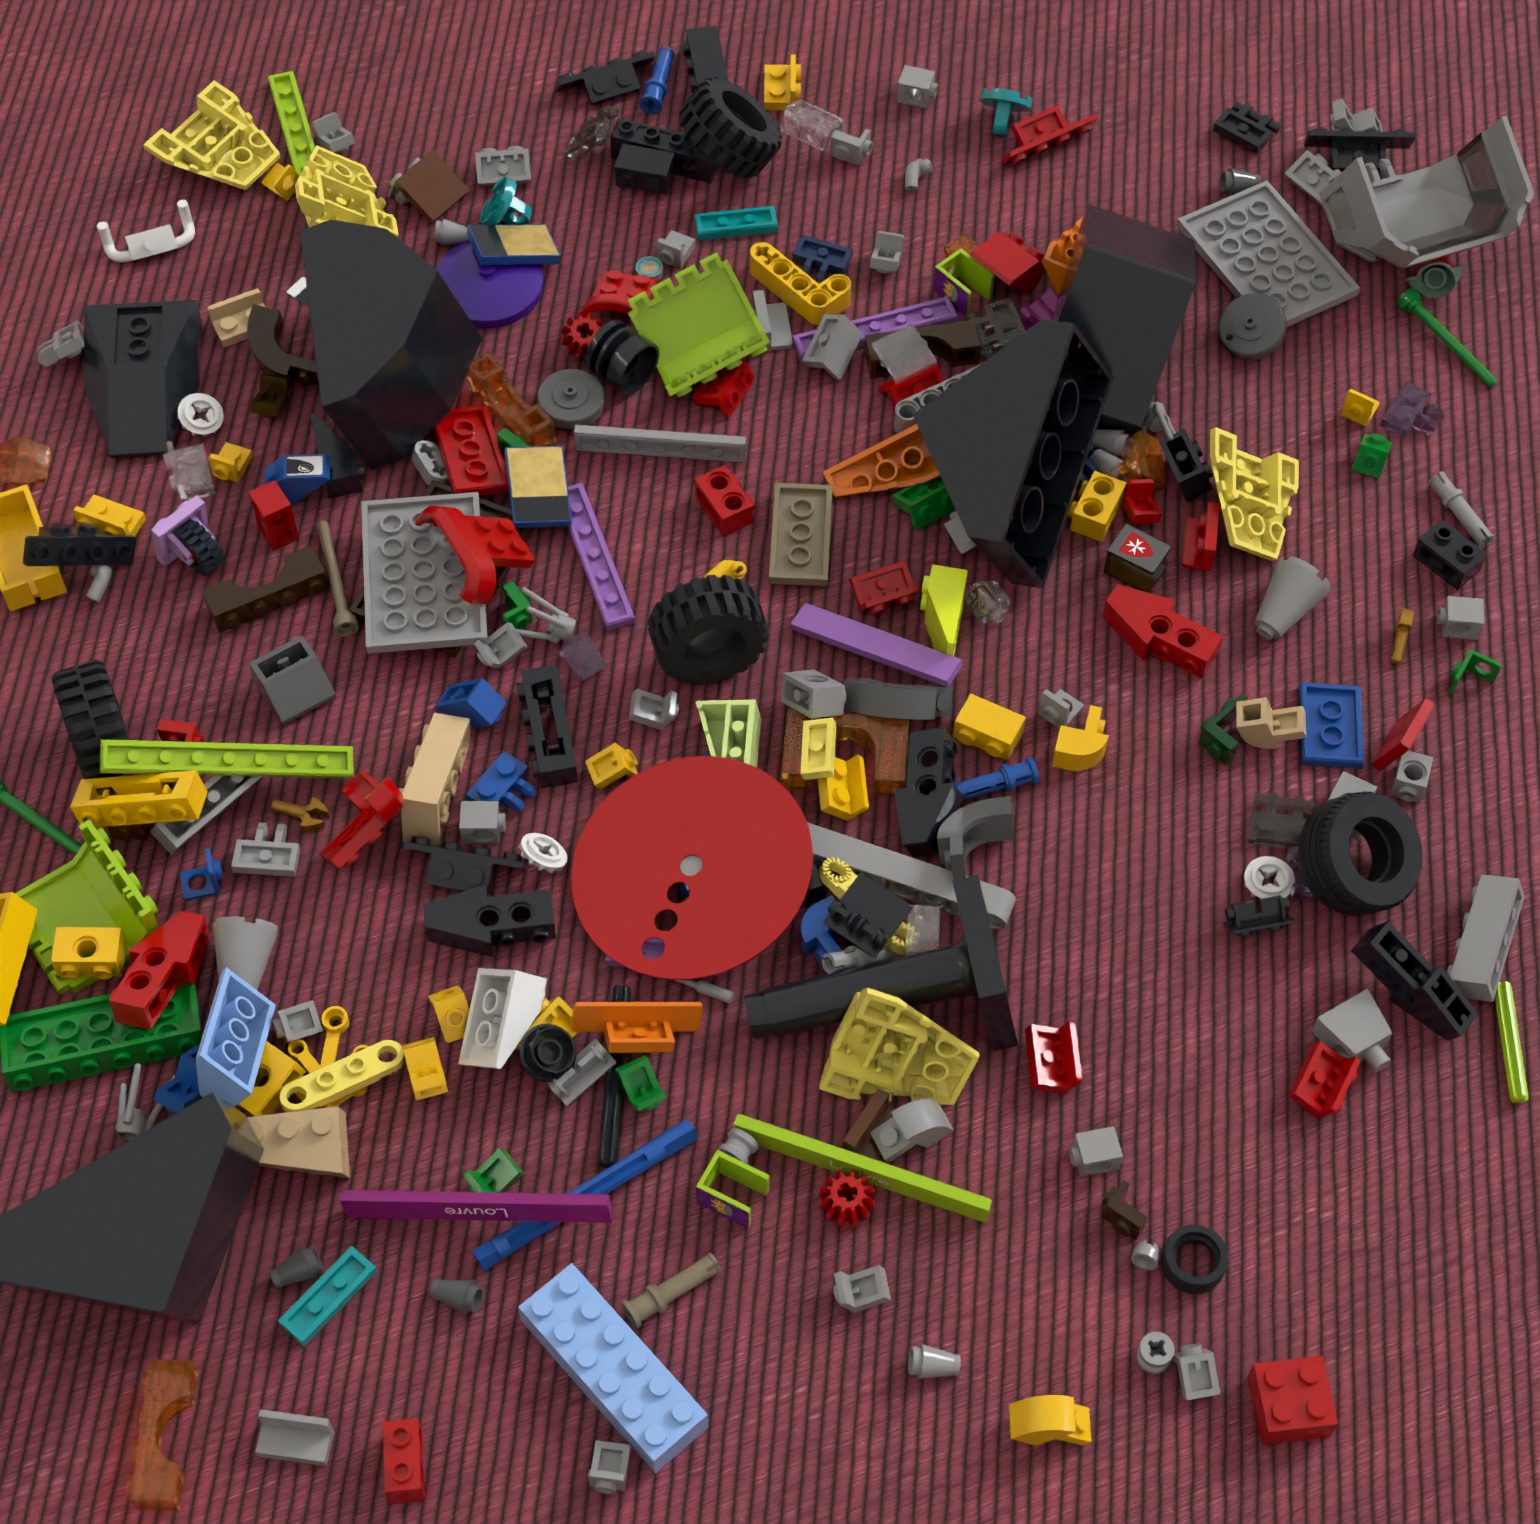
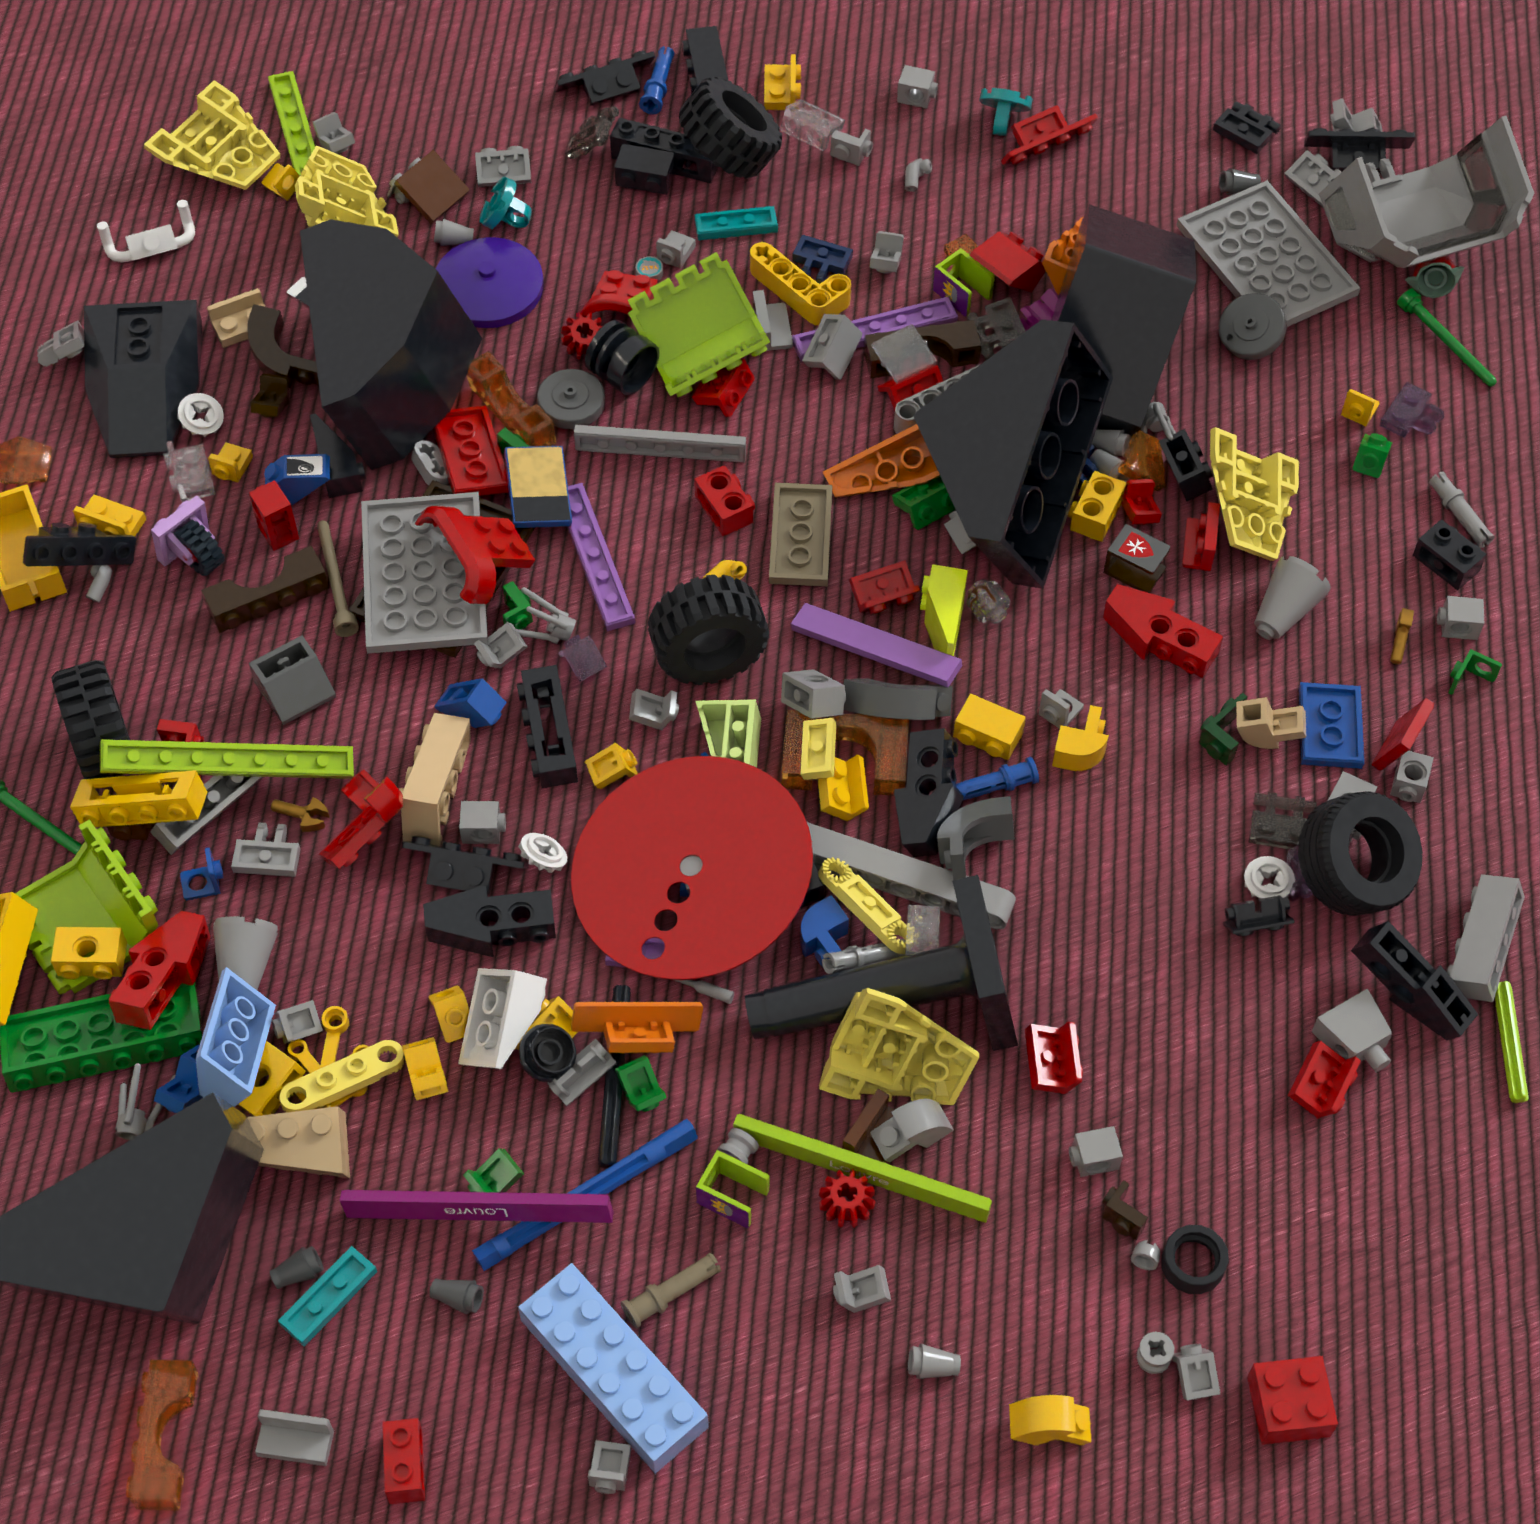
(499, 782): blue hinge -> none
(513, 244): tile -> none
(867, 915): black hinge -> none

